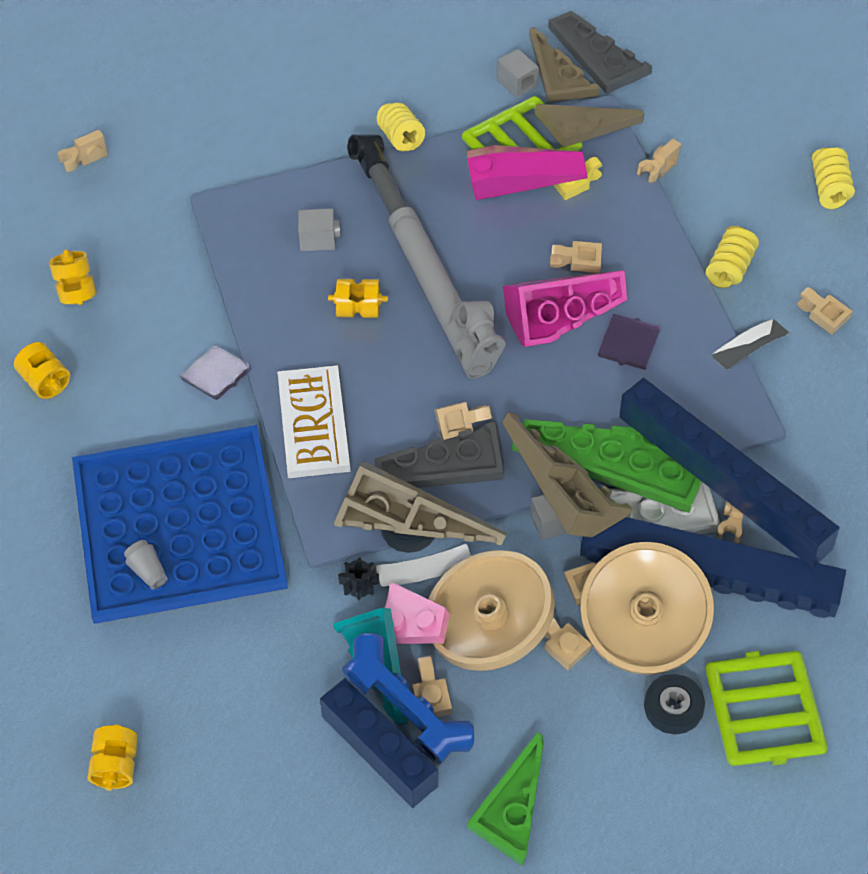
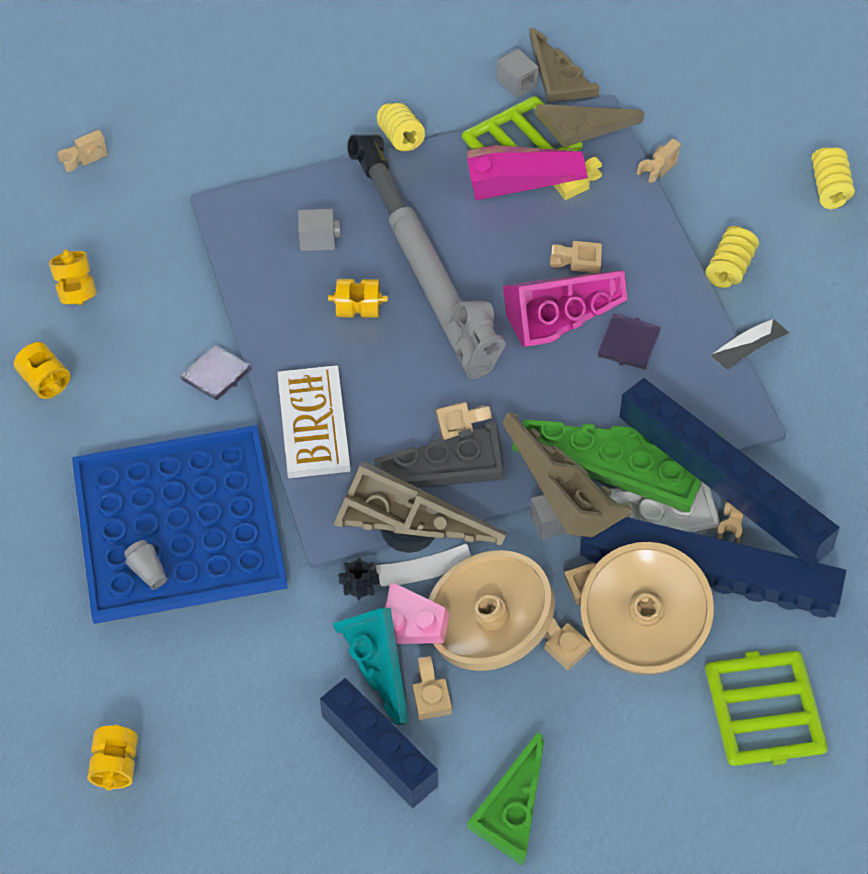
(437, 736): blue plate -> none
(597, 53): dark grey wing -> none
(669, 719): black bush -> none
(826, 312): tan plate -> none

